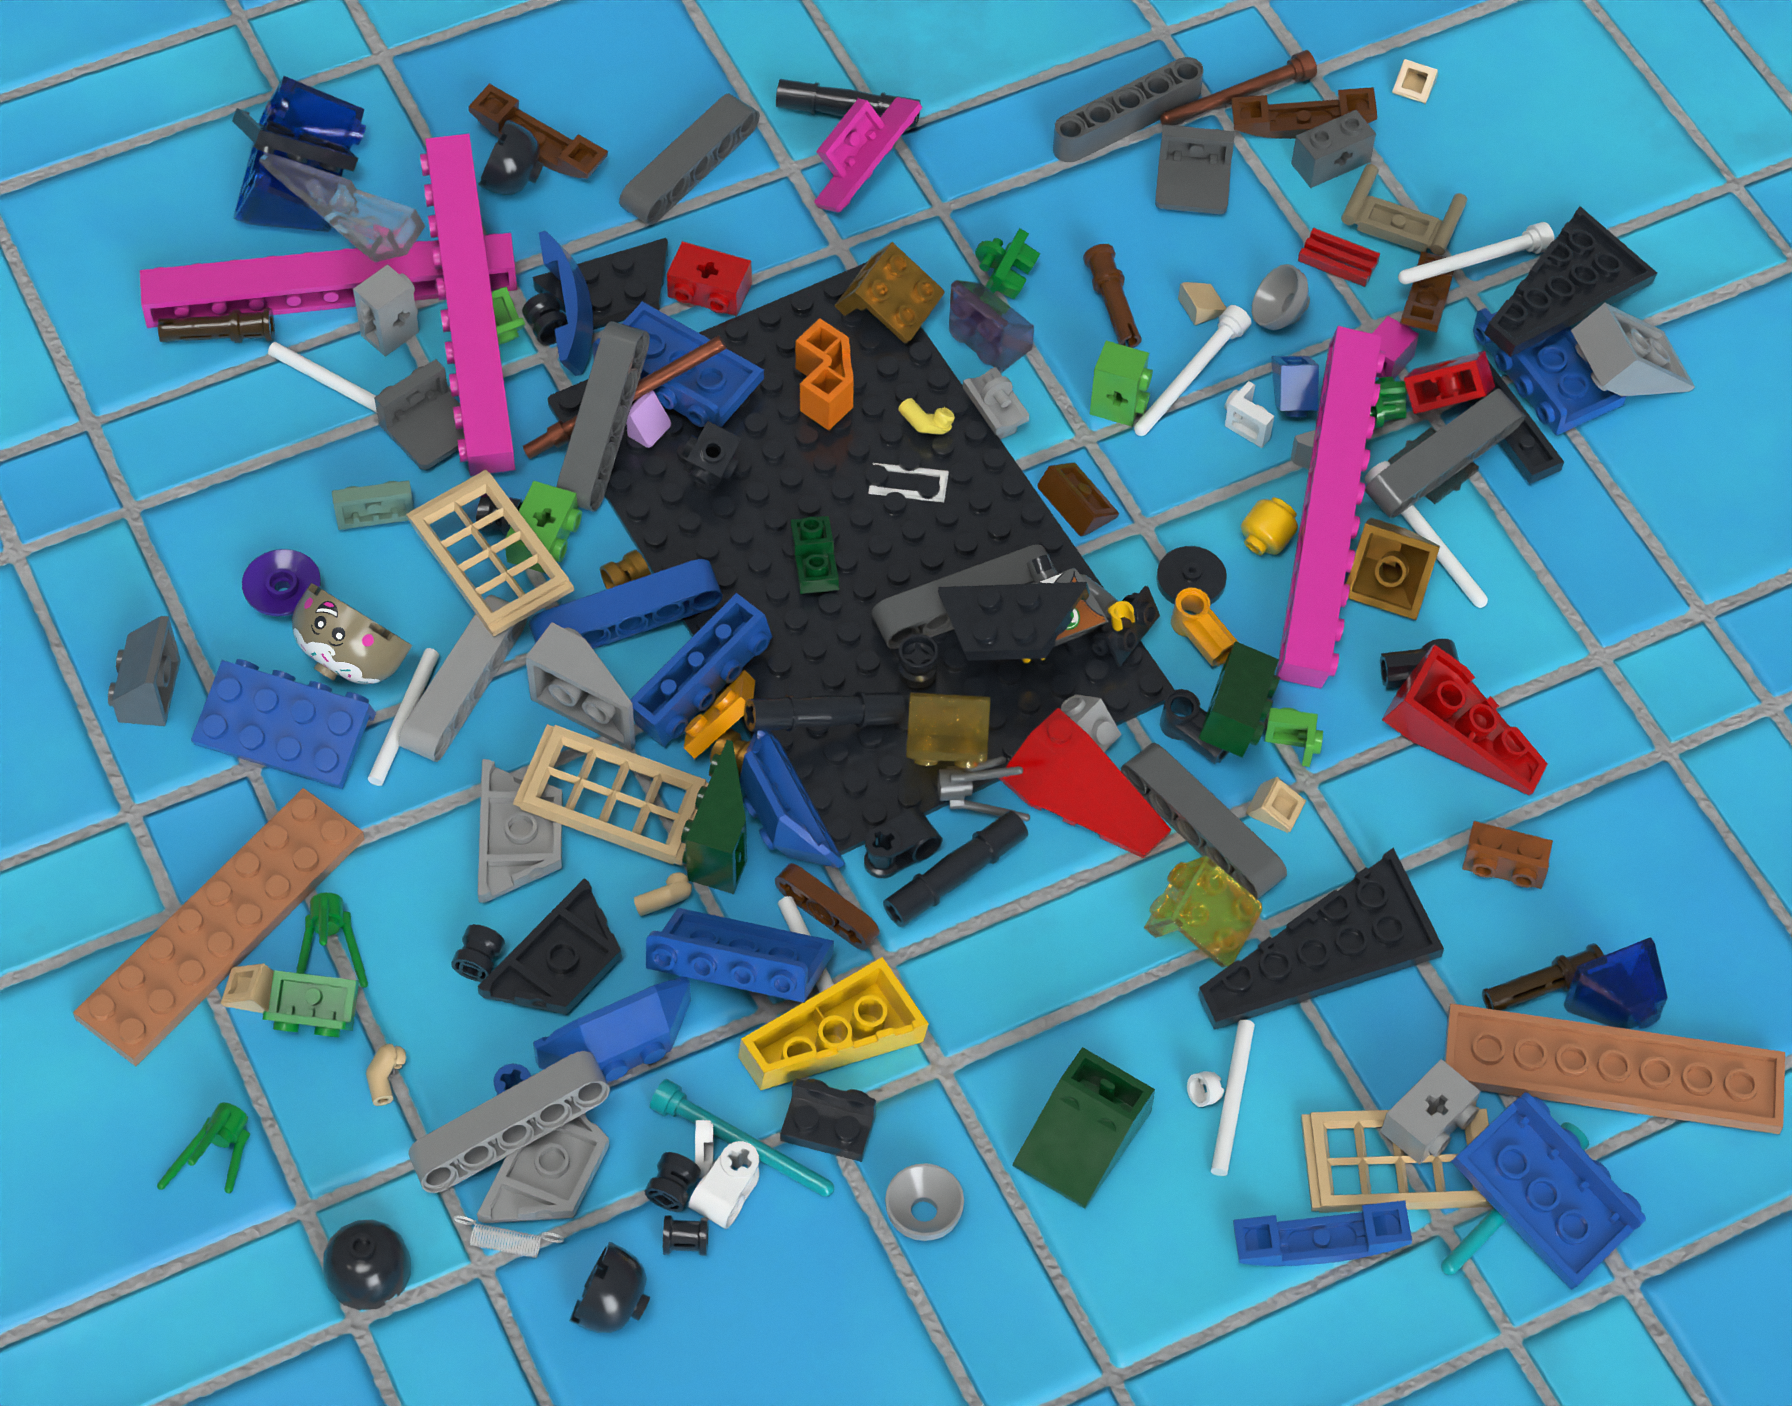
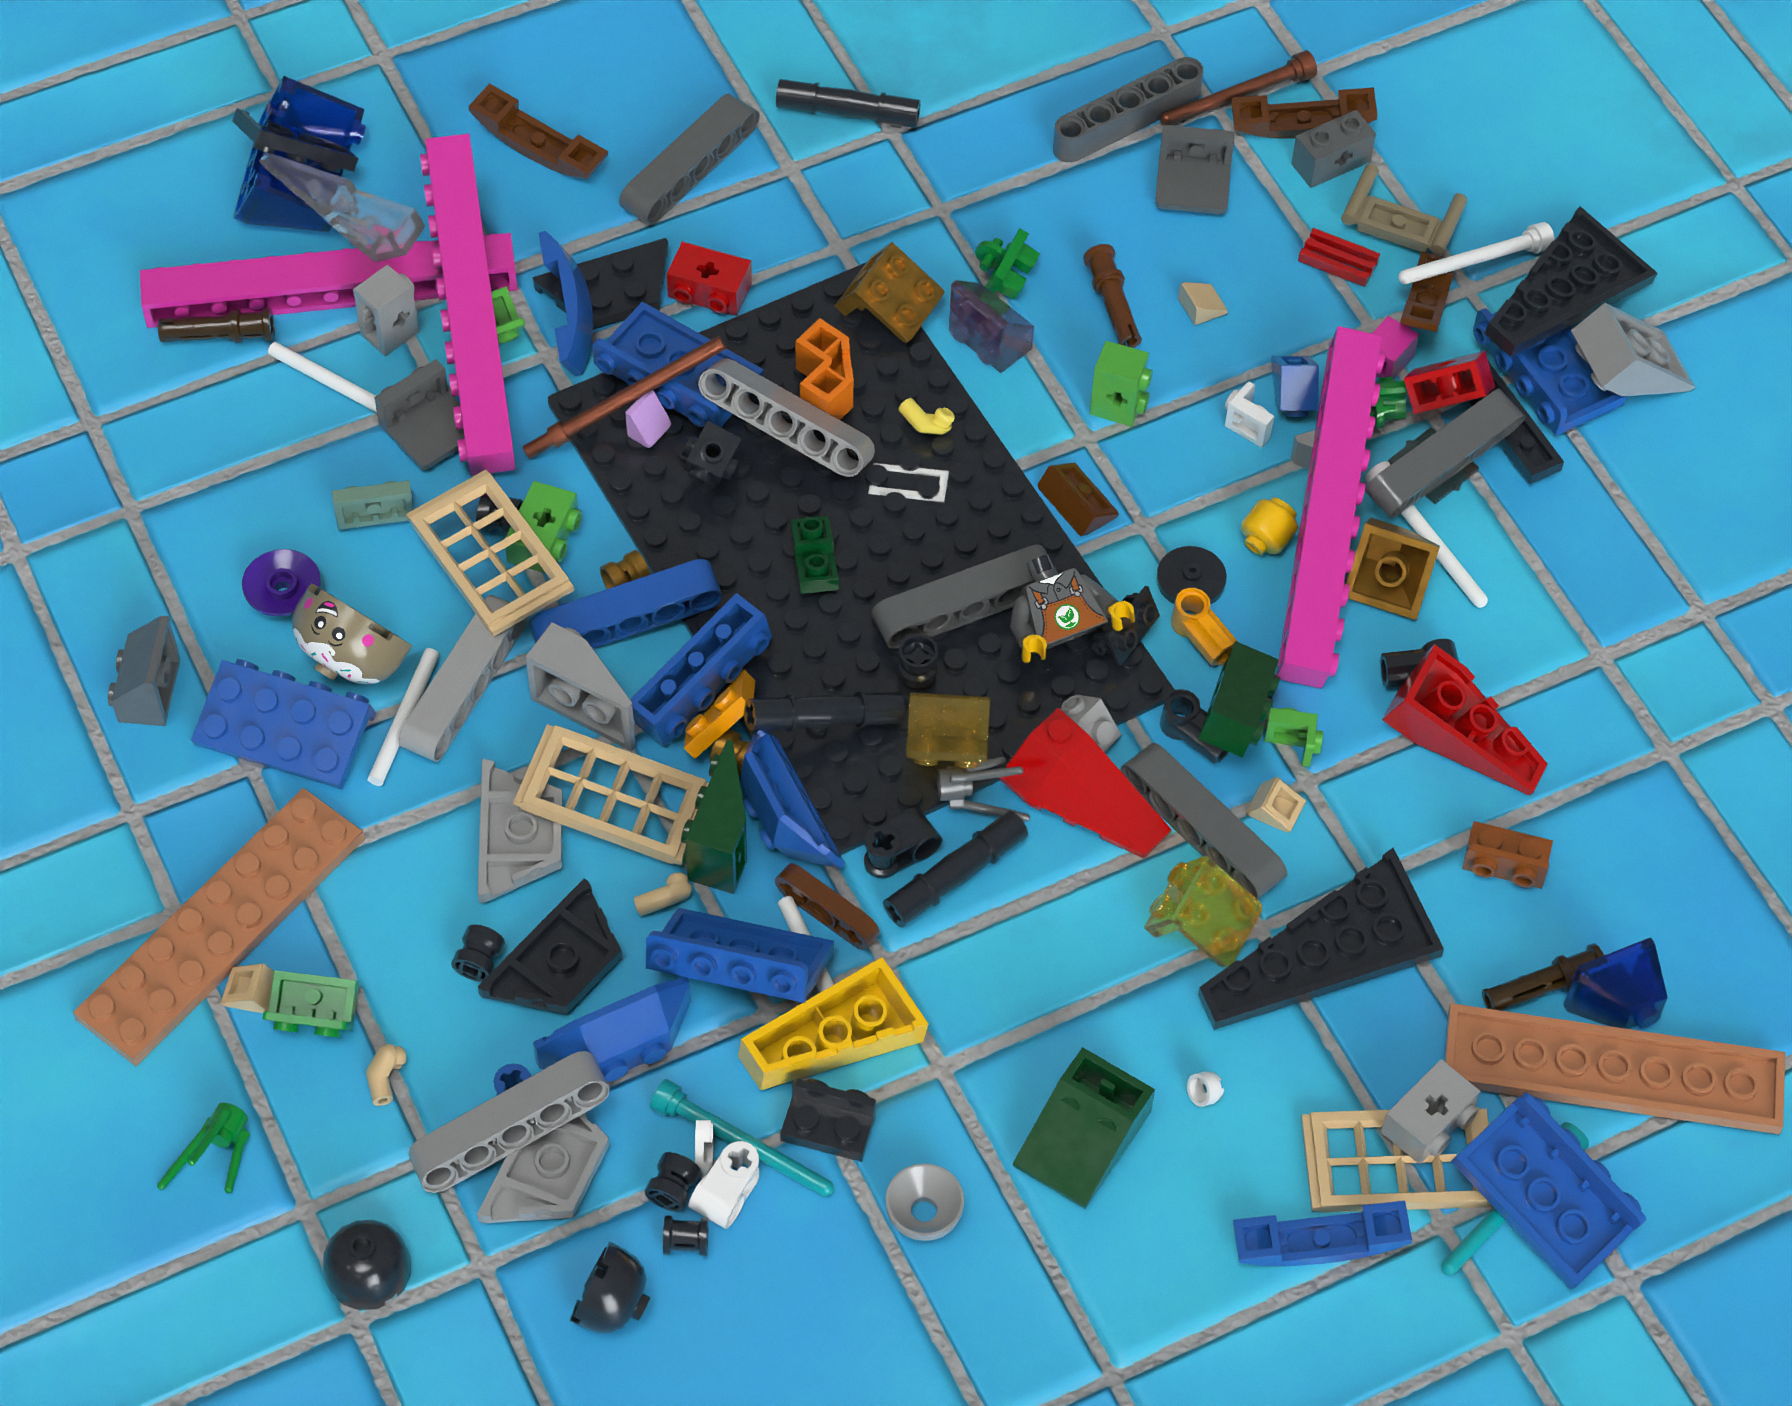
(326, 919): green plant -> none
(512, 161): black cylinder -> none
(530, 1253): white piece -> none
(545, 316): black wheel -> none
(603, 413): dark grey beam -> none
(769, 419): none -> light grey beam
(859, 146): dark pink bracket -> none
(996, 402): light grey hips -> none
(1011, 618): black wing -> none
(1231, 324): white piece -> none
(1232, 1098): white bar -> none
(1281, 298): light grey piece -> none
(1415, 81): tan slope -> none

